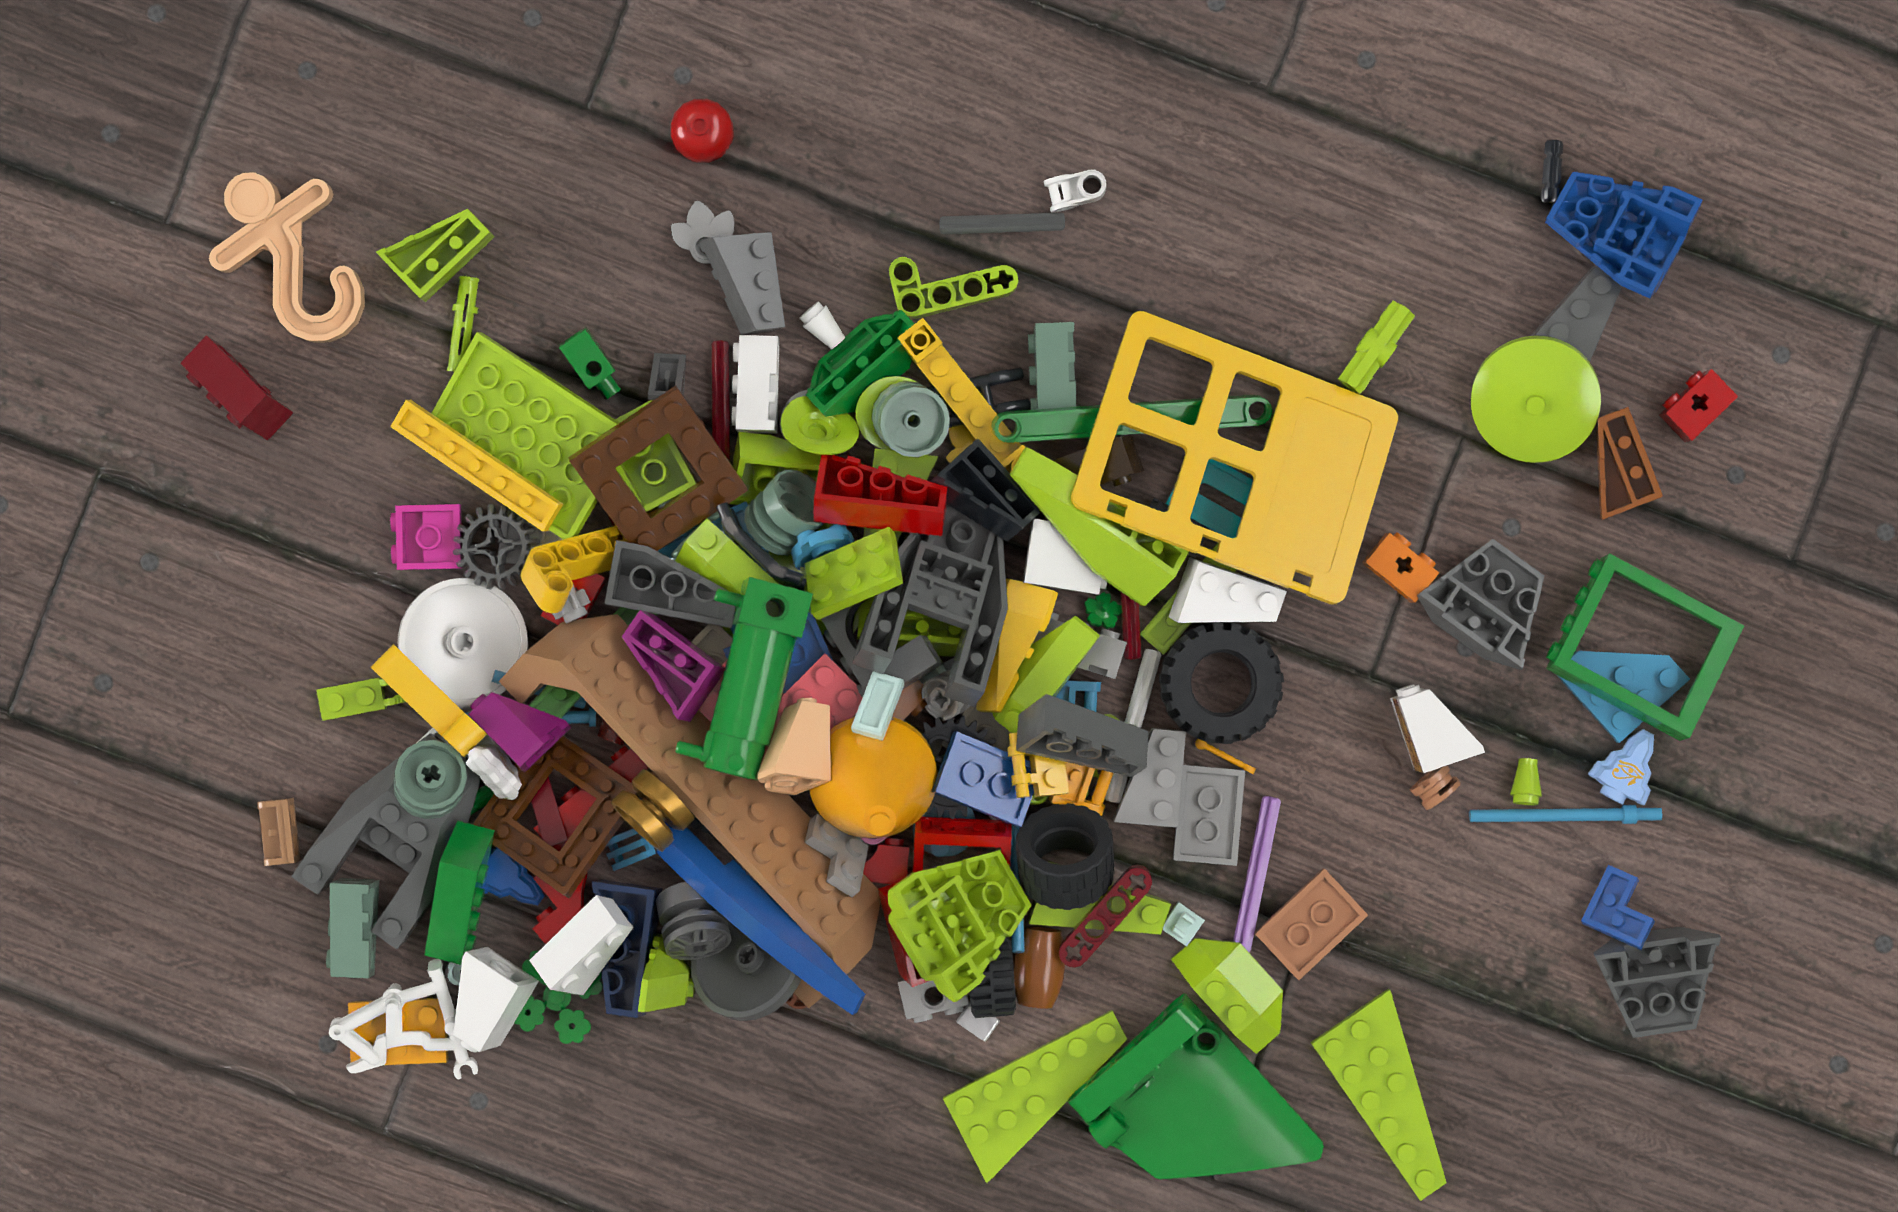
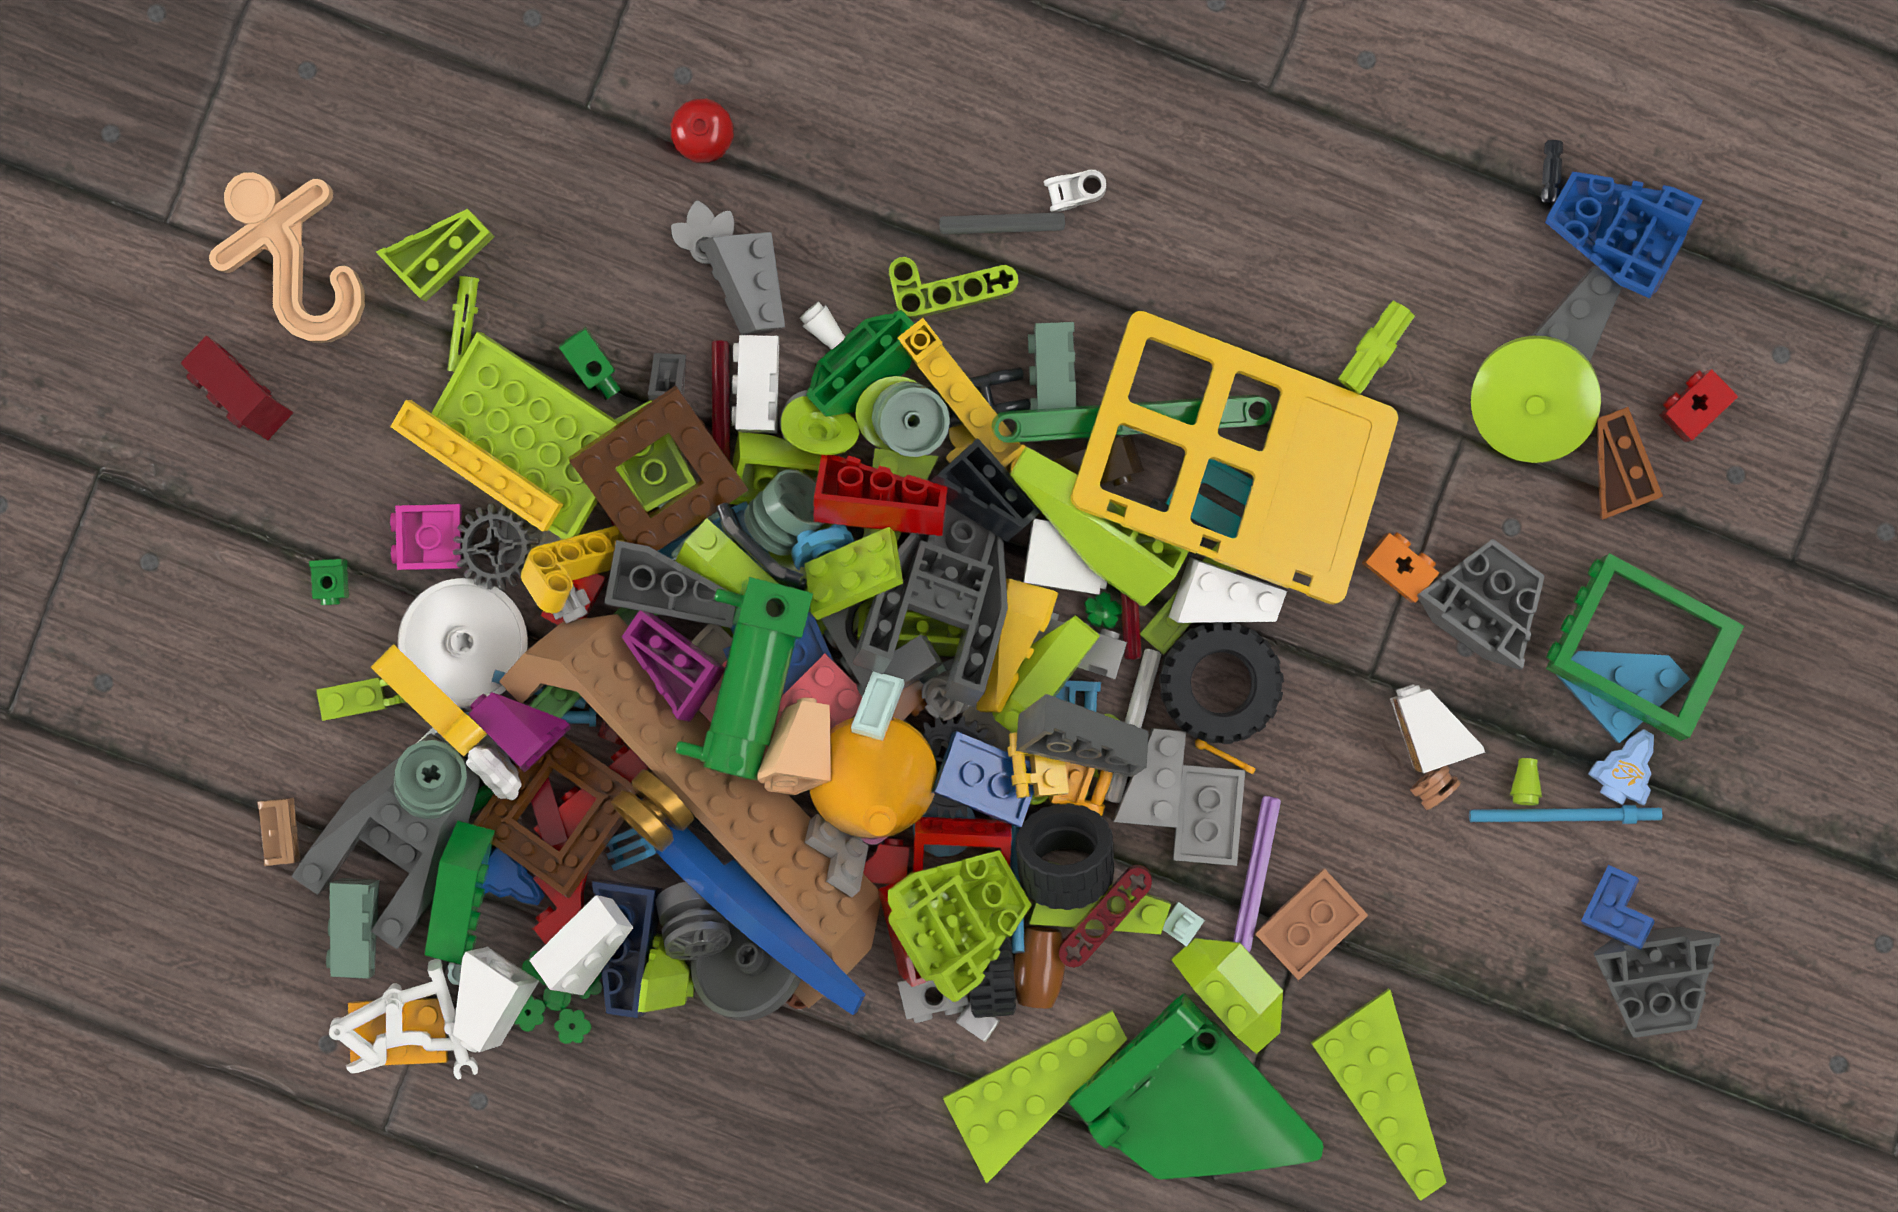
(338, 572): none -> green brick

